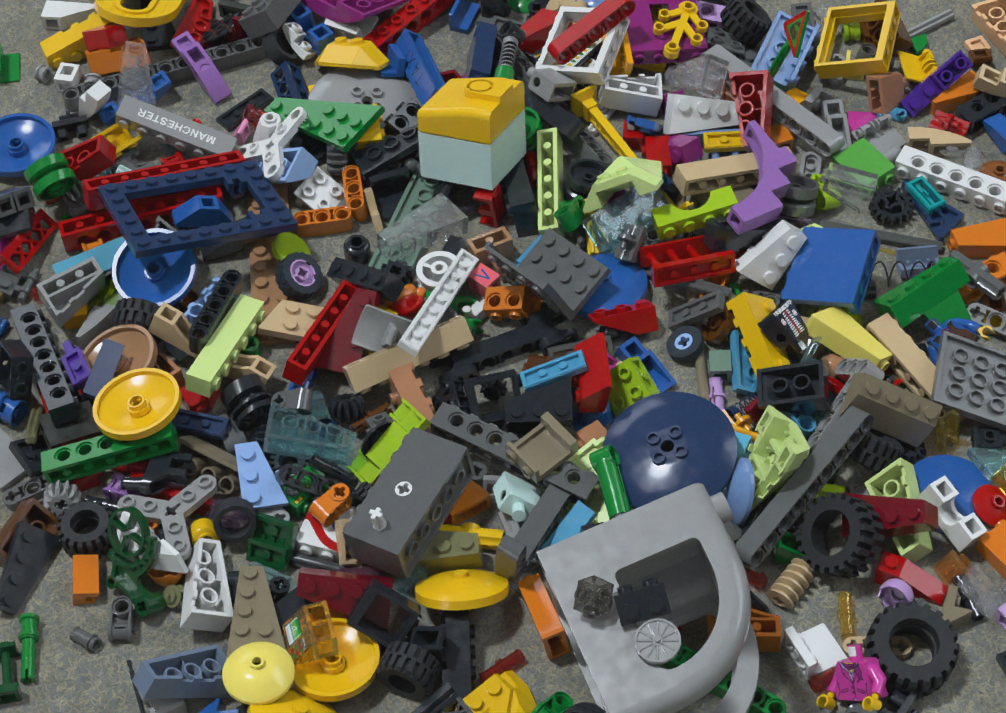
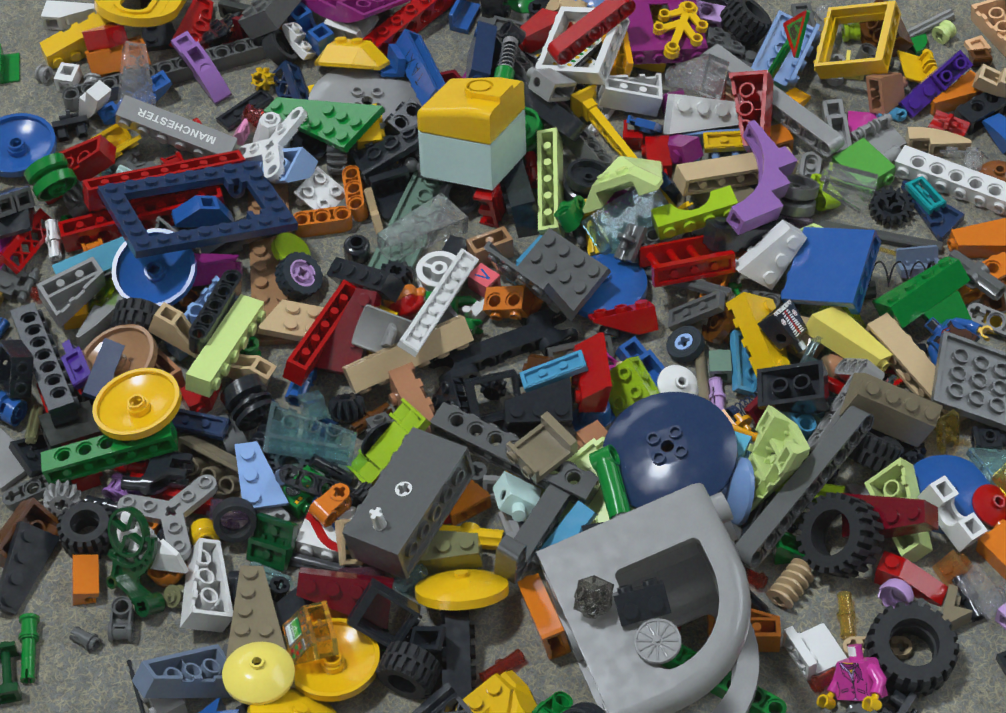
(53, 240): none -> white pin
(214, 264): none -> magenta slope
(257, 78): none -> yellow gear
(297, 399): dark grey piece -> none
(669, 377): none -> white dish
(815, 98): light grey bracket -> none
(944, 31): none -> yellowish green wheel

